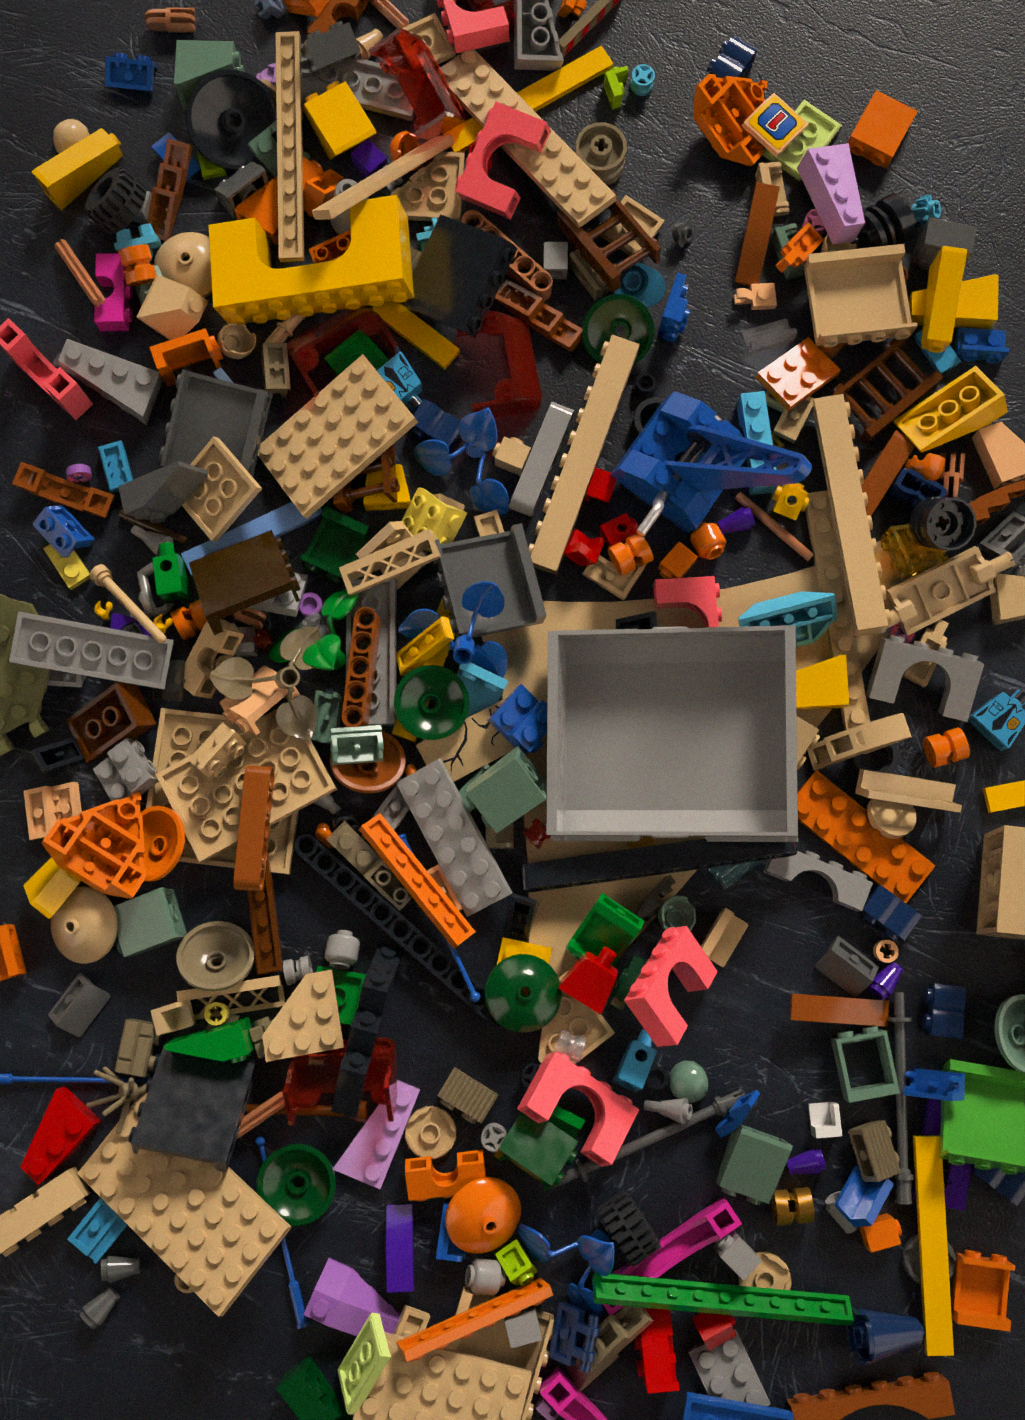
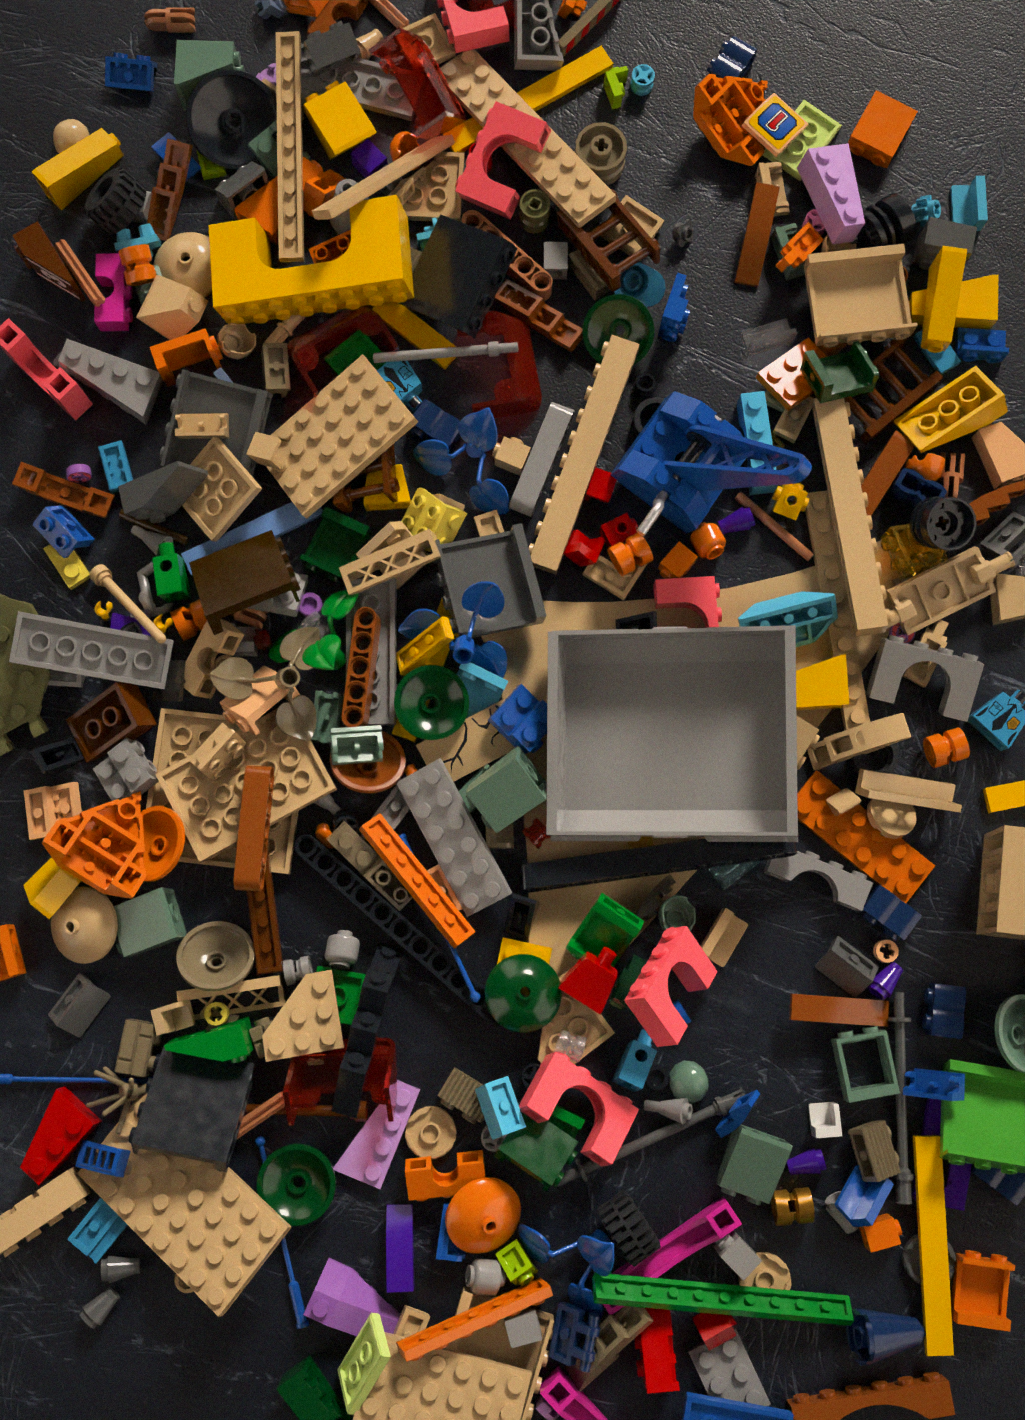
(39, 253): none -> reddish brown slope
(118, 1165): none -> blue slope
(202, 426): none -> tan hinge
(264, 449): none -> tan panel
(404, 190): none -> tan slope
(492, 348): none -> light grey bar
(500, 1107): none -> medium azure panel
(534, 211): none -> olive wheel
(677, 1004): none -> blue tile
(760, 296): light nougat plate -> none
(840, 374): none -> dark green panel
(842, 801): none -> tan slope
(970, 203): none -> medium azure panel

